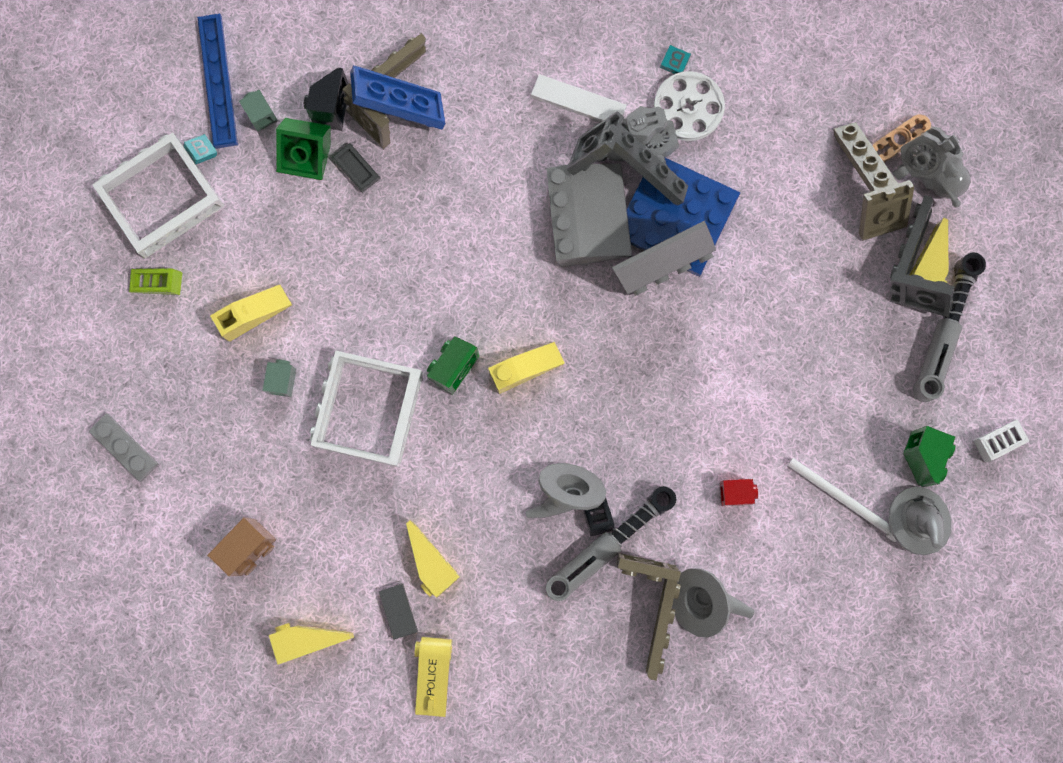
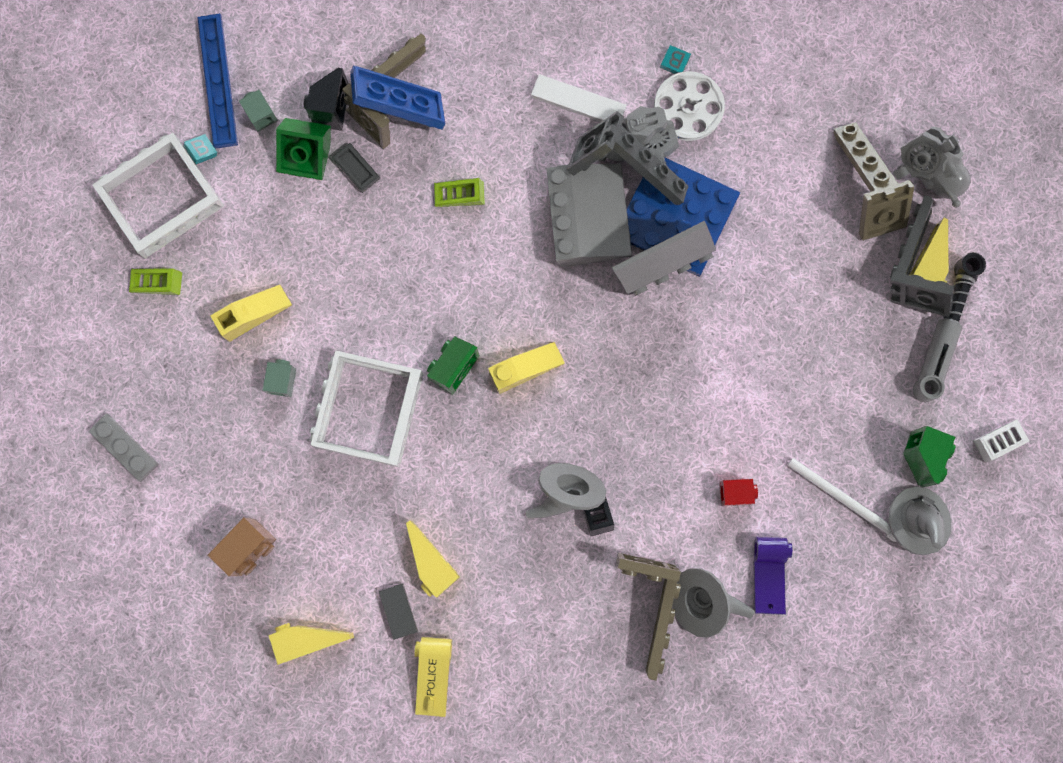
(478, 186): none -> lime slope
(609, 544): piece -> none
(769, 574): none -> dark purple door
(904, 130): light nougat beam -> none

